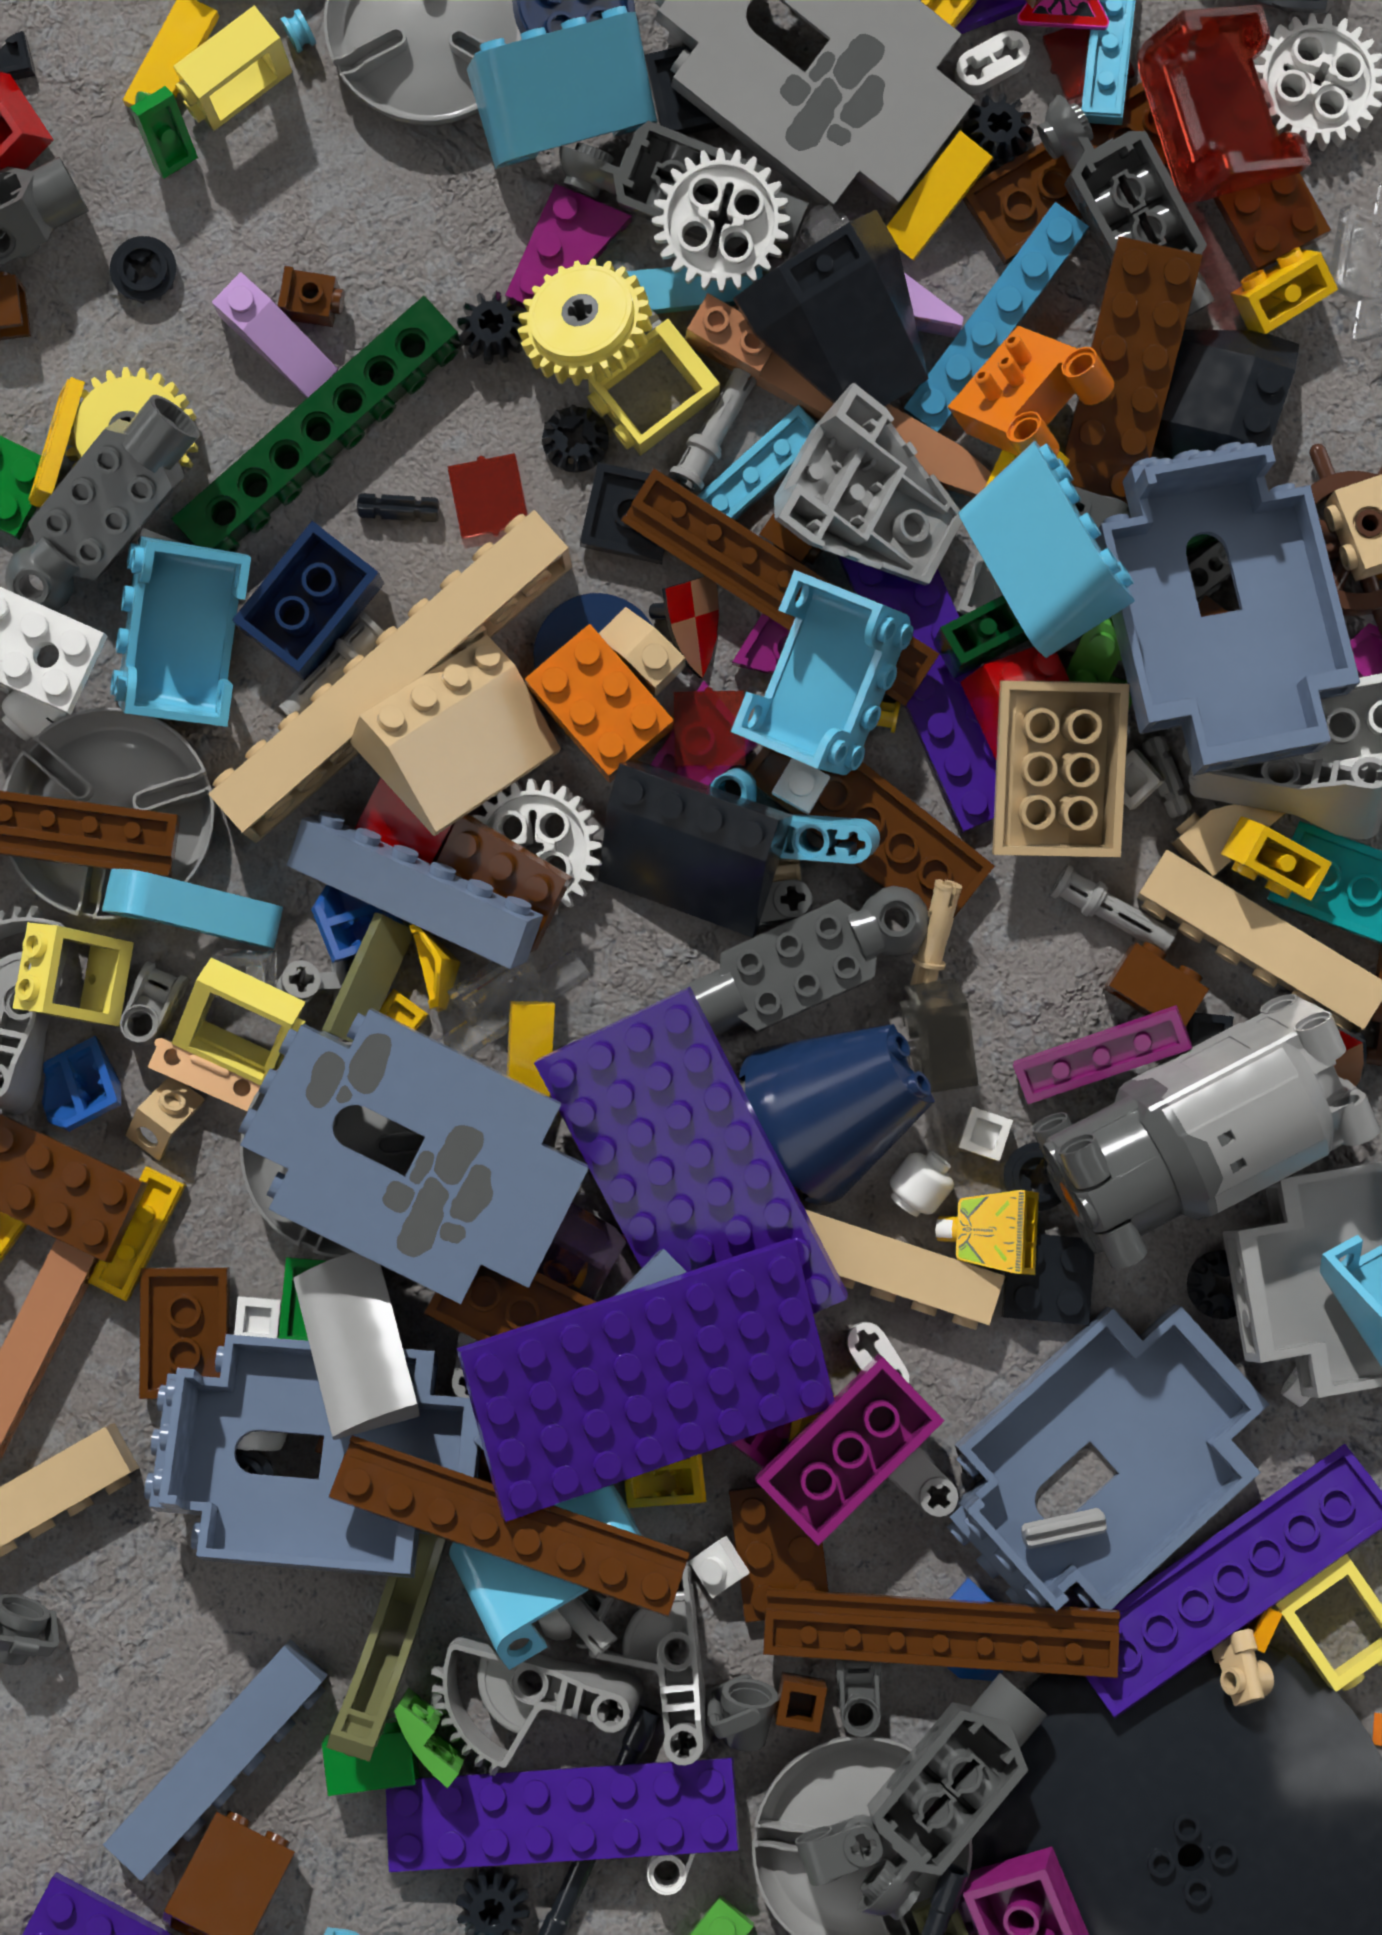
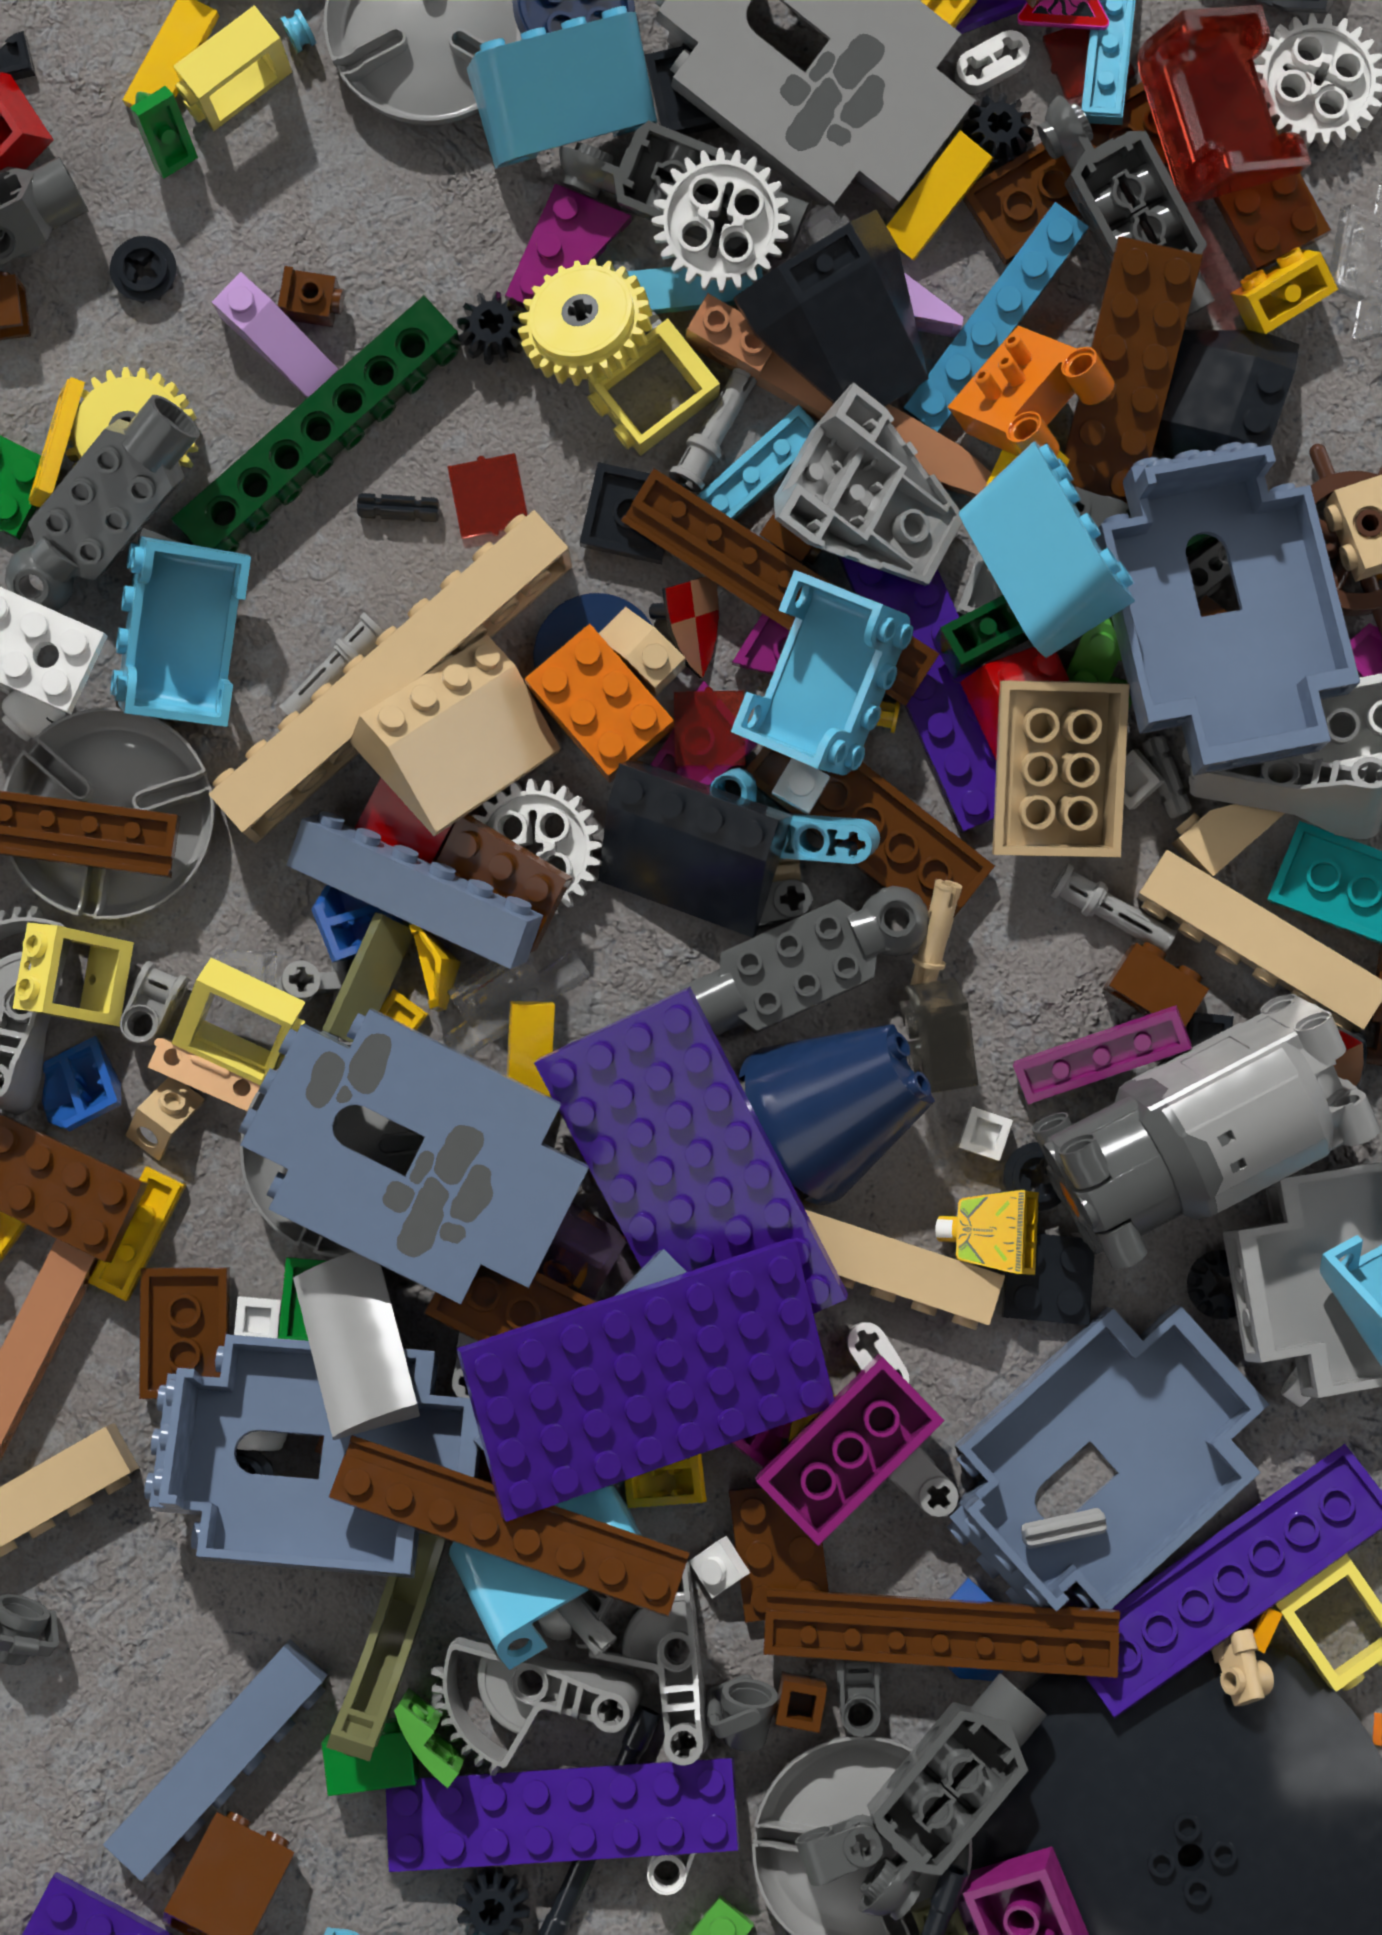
(192, 907): medium azure beam -> none
(308, 600): dark blue brick -> none
(582, 456): black gear -> none
(921, 1183): white head -> none
(1276, 858): yellow brick -> none

